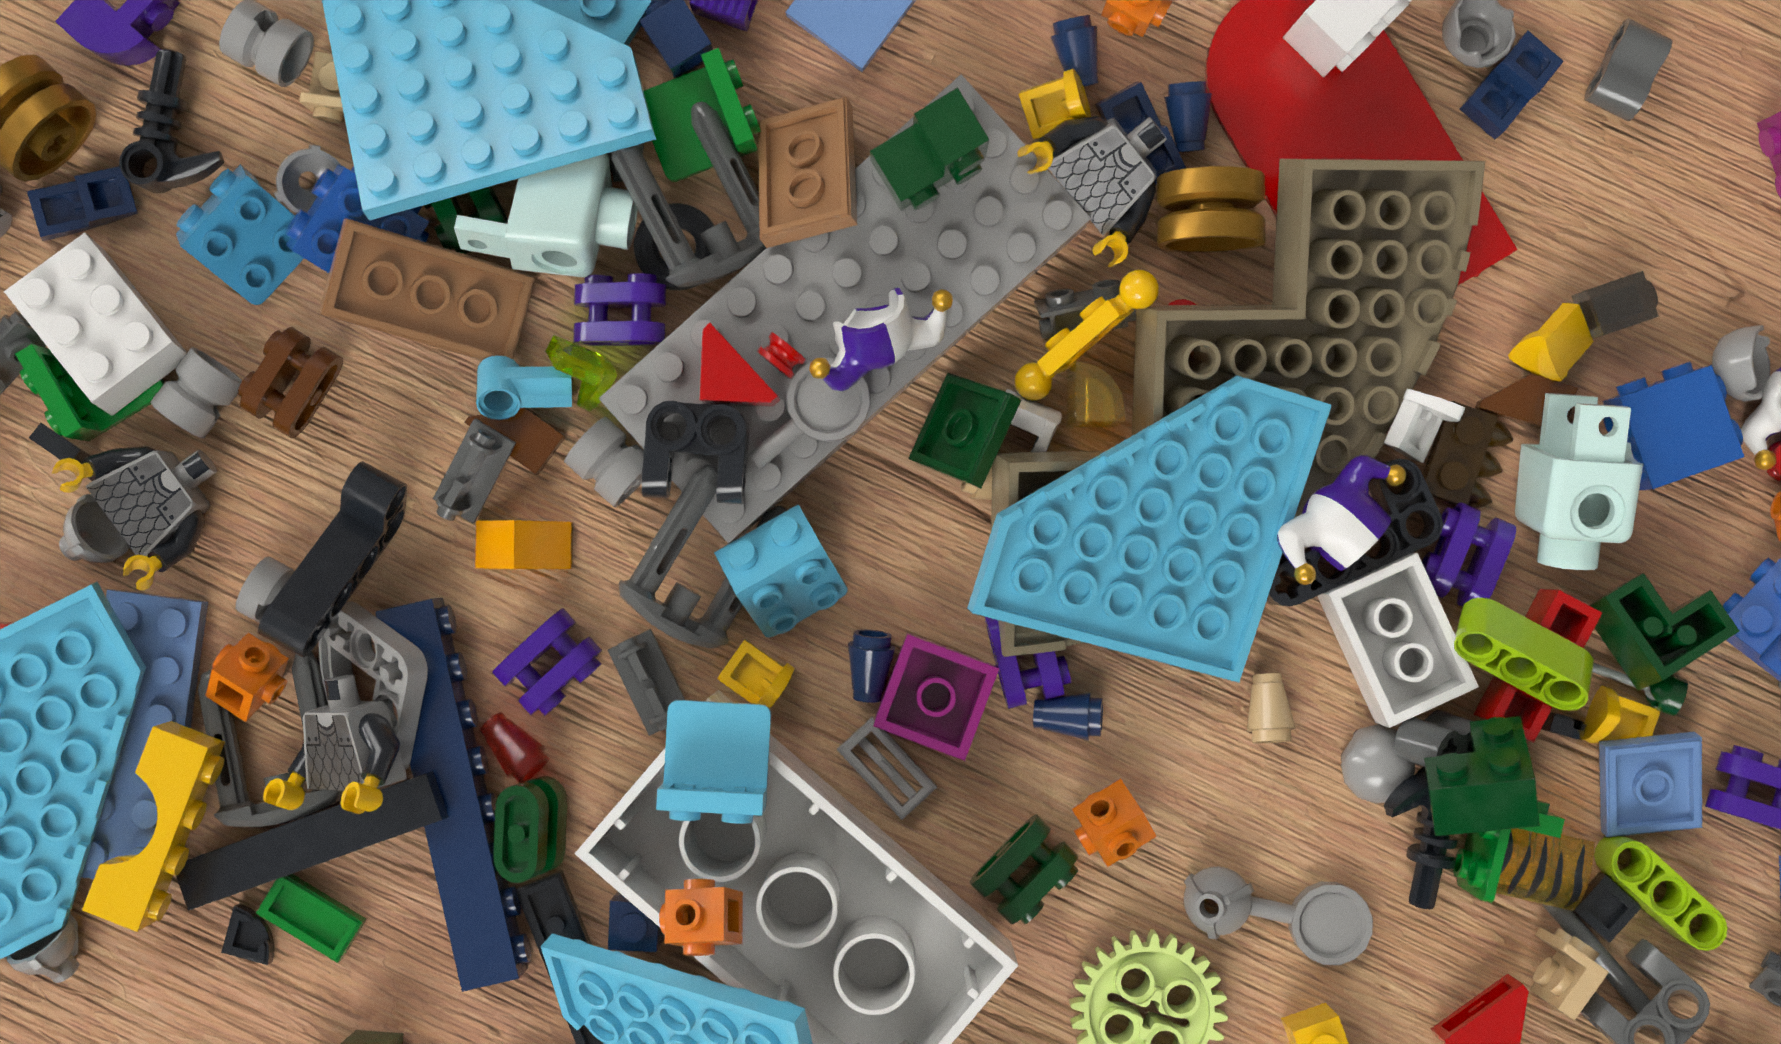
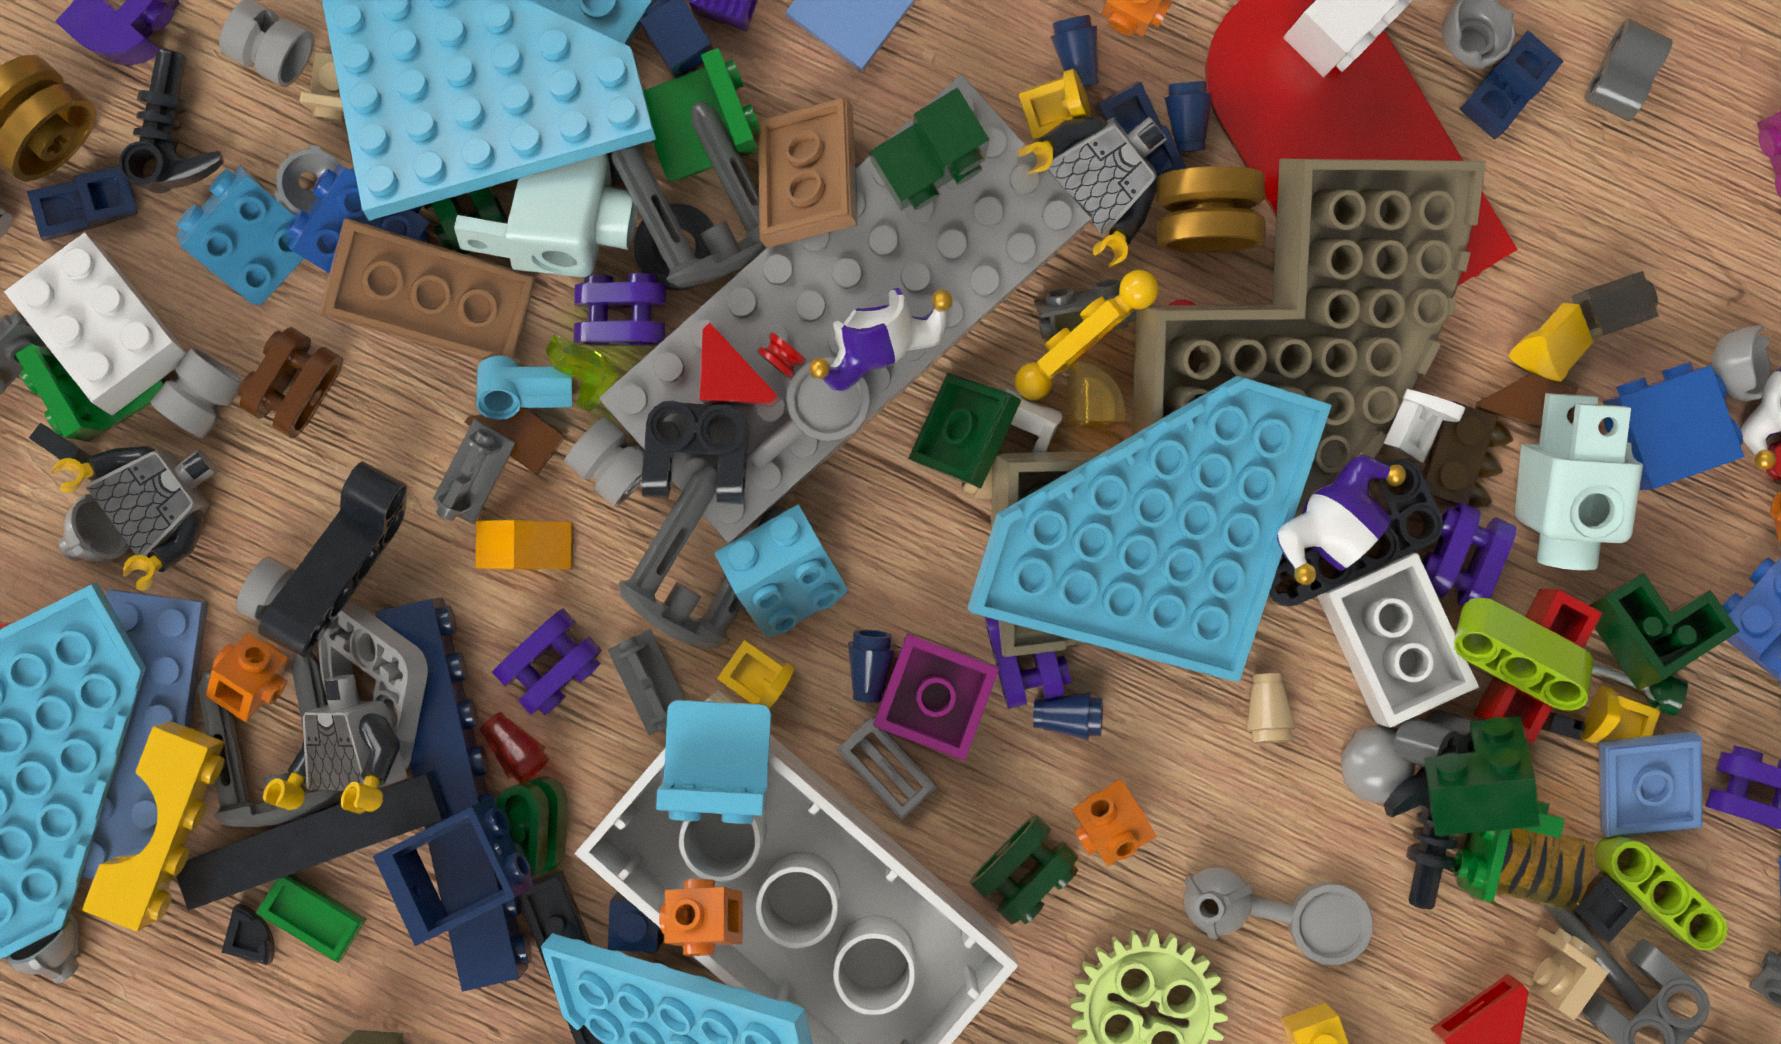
(414, 890): none -> dark blue window

